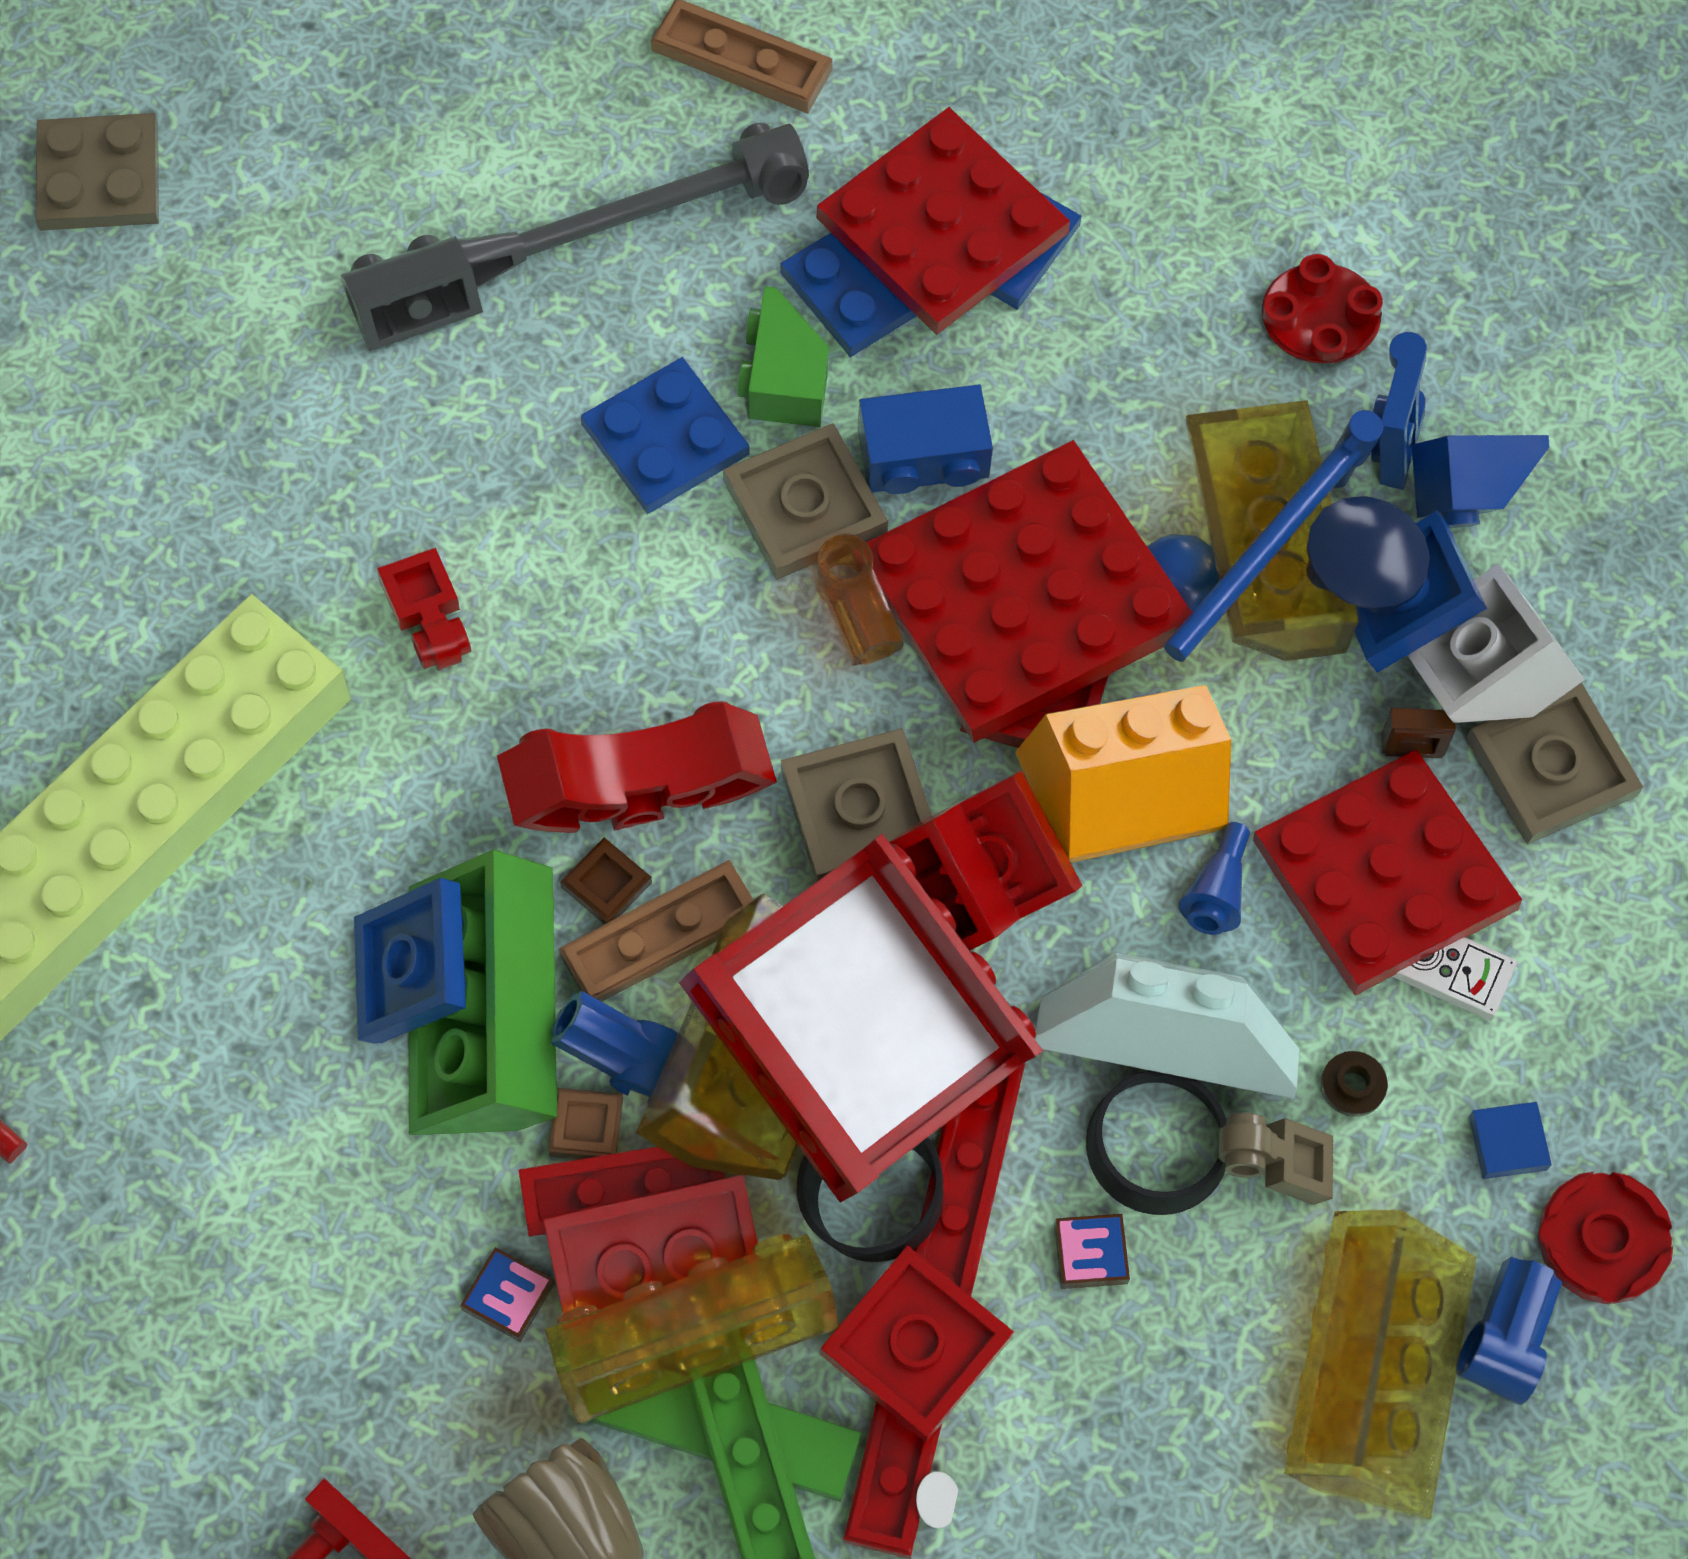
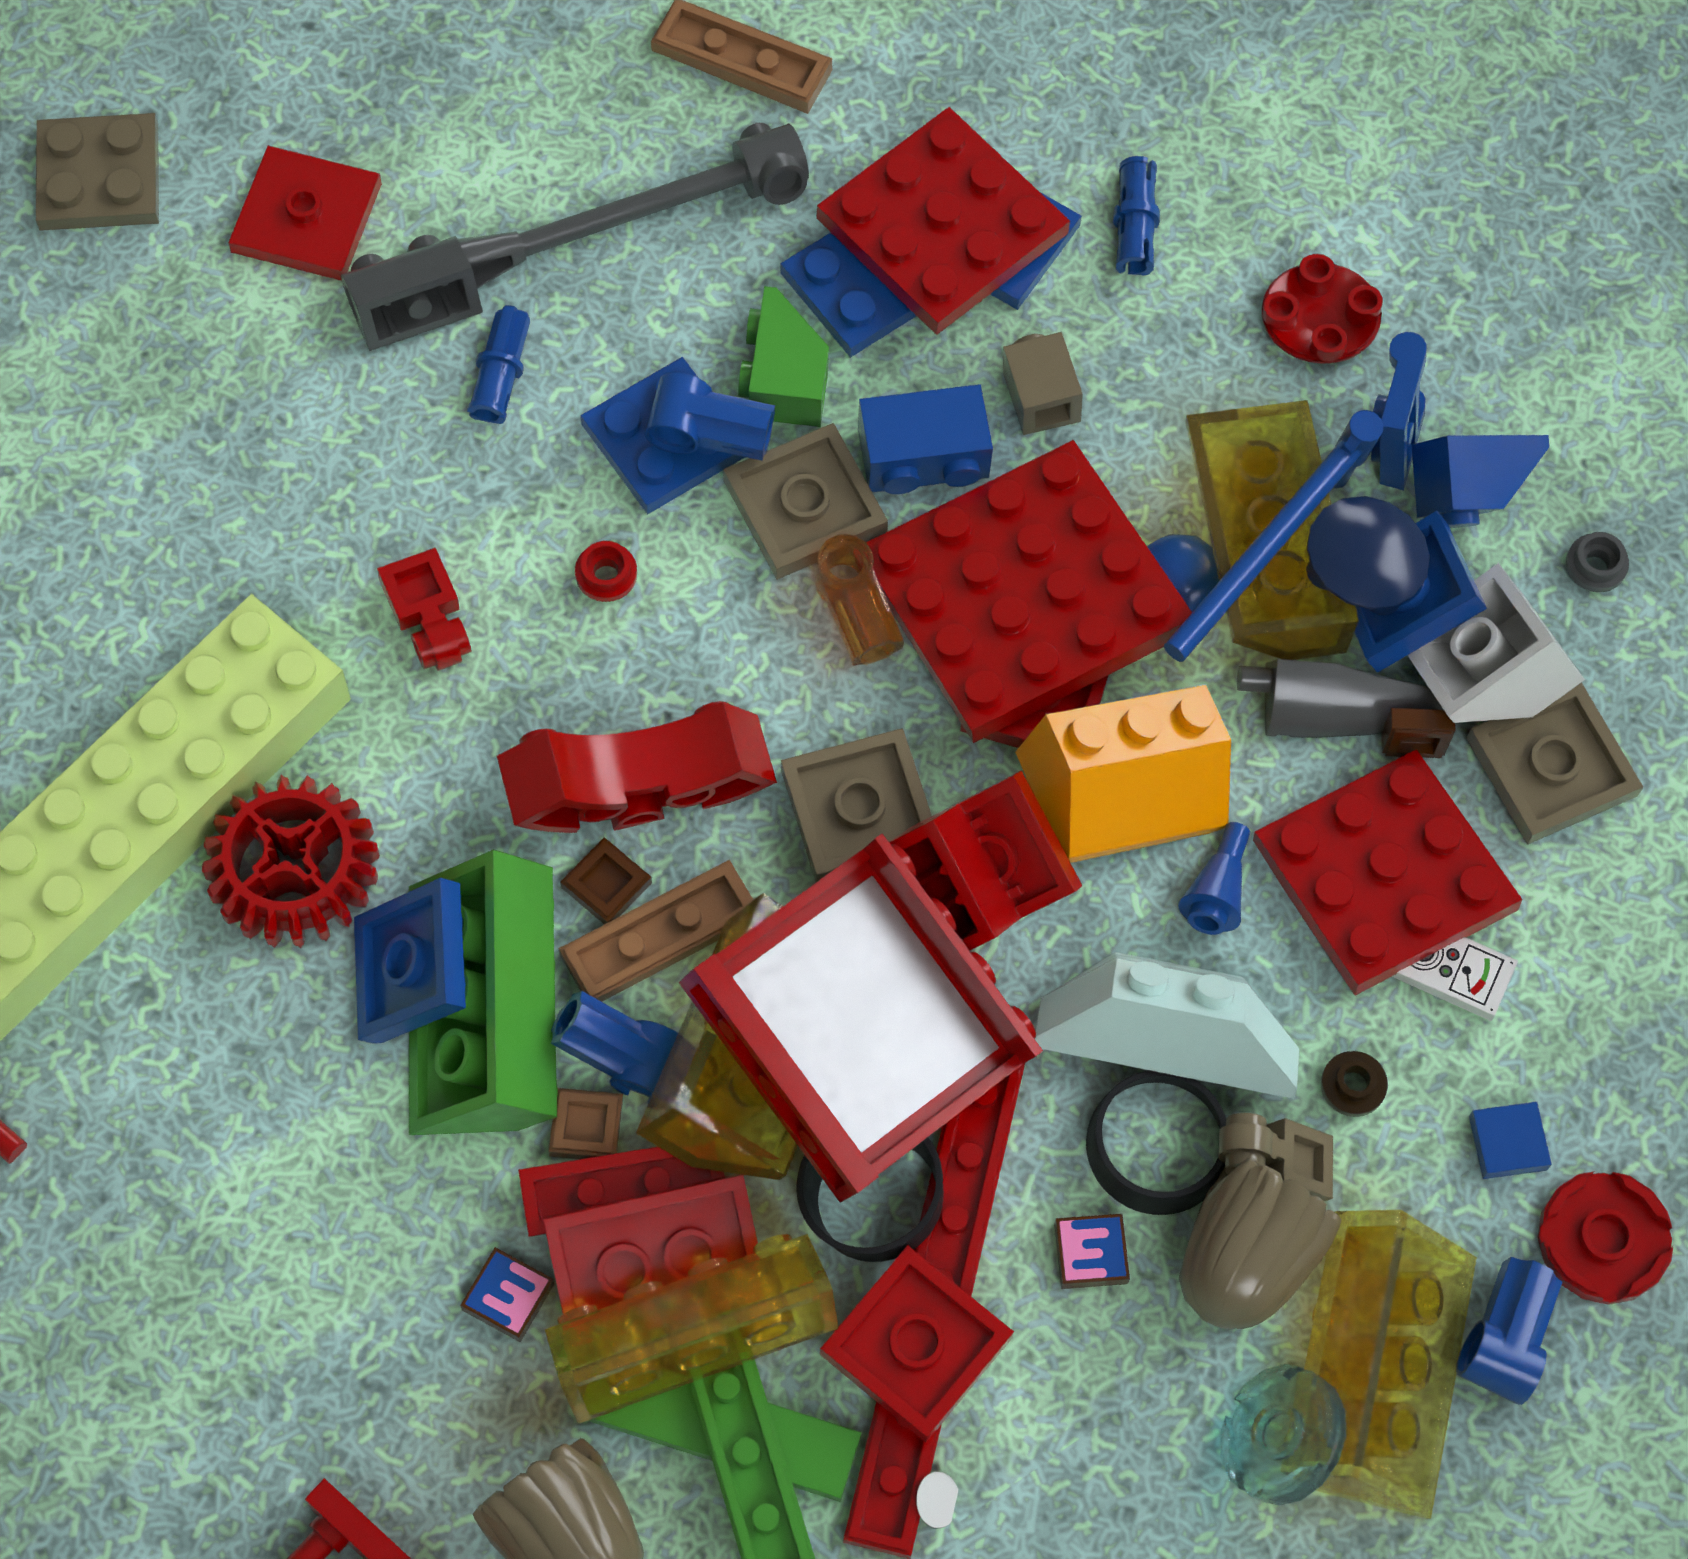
(305, 213): none -> red plate
(325, 822): none -> red gear
(499, 365): none -> blue axle
(606, 554): none -> red plate
(693, 416): none -> blue piece
(1042, 382): none -> dark tan brick
(1136, 215): none -> blue pin
(1253, 1246): none -> dark tan hair
(1283, 1435): none -> clear light blue tile
(1328, 698): none -> dark grey piece
(1602, 546): none -> dark grey plate

